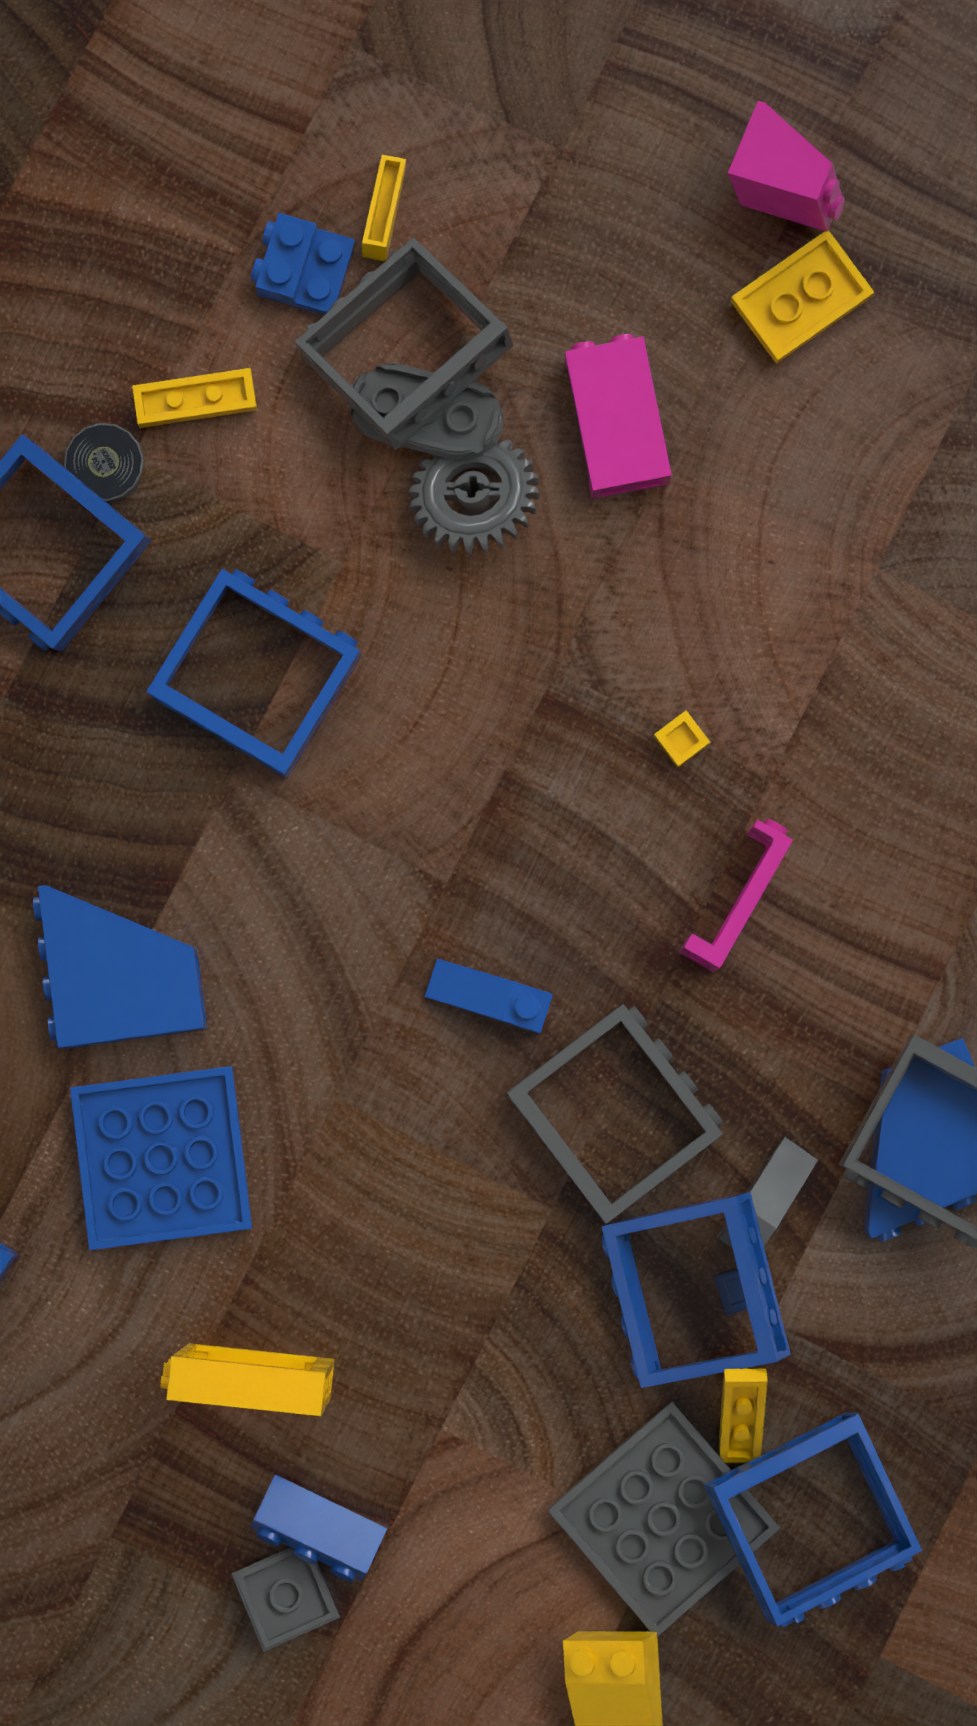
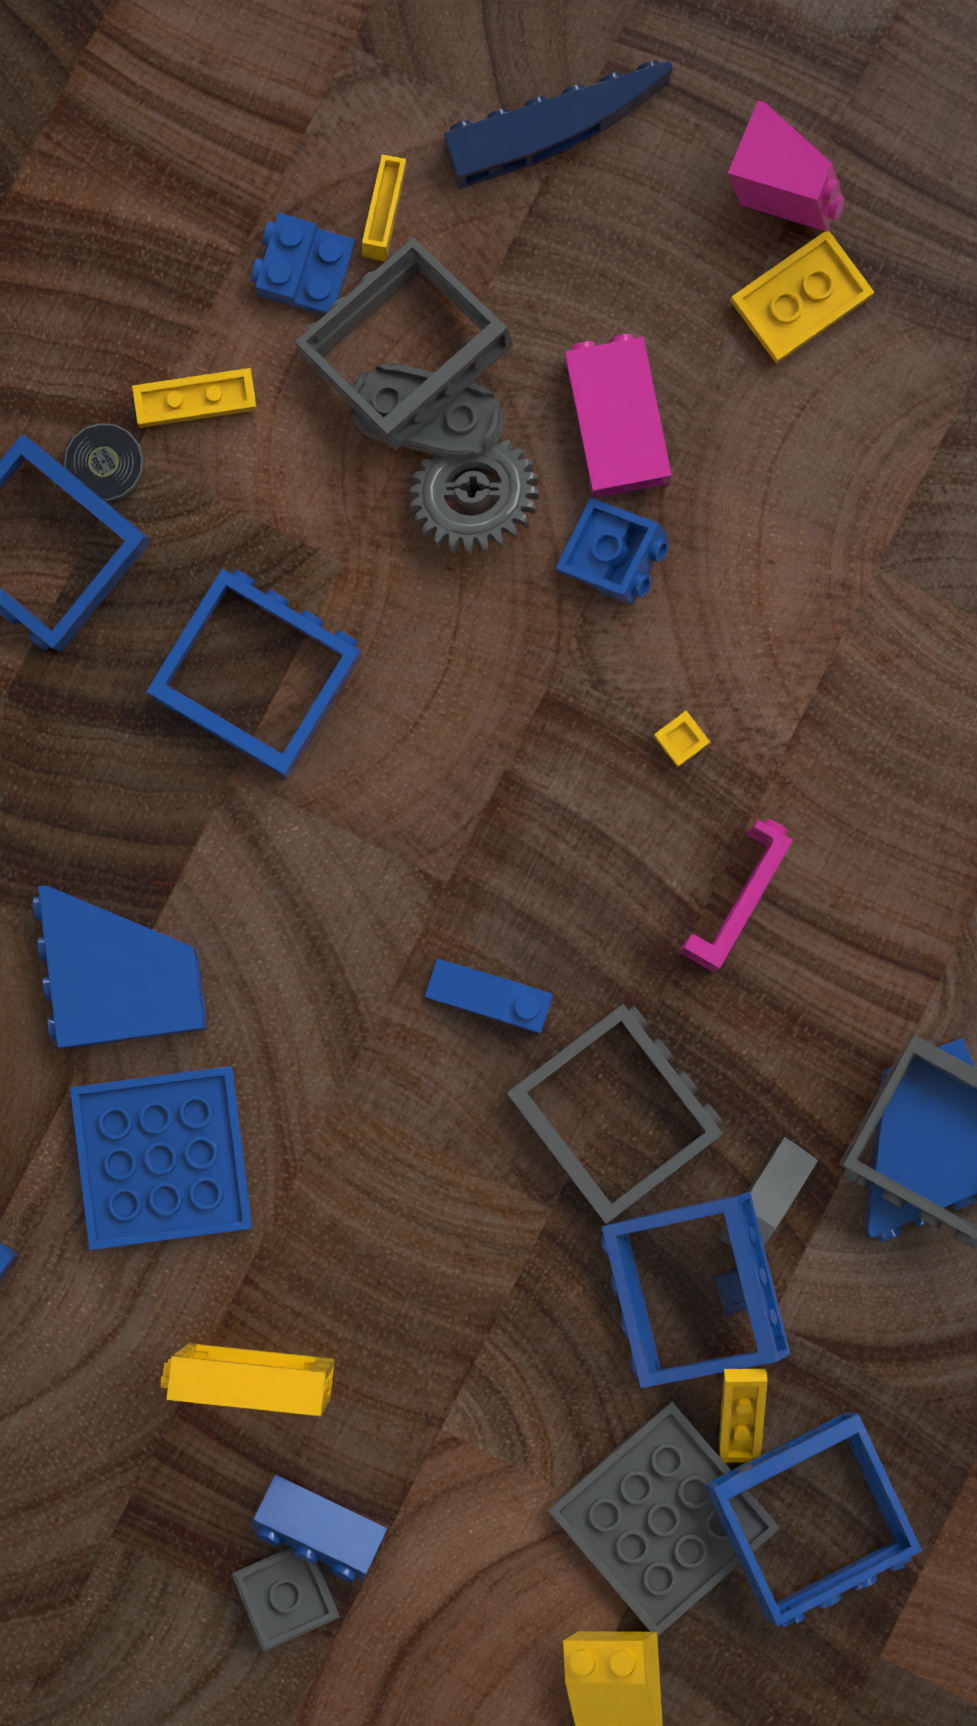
(548, 126): none -> dark blue slope
(613, 551): none -> blue plate

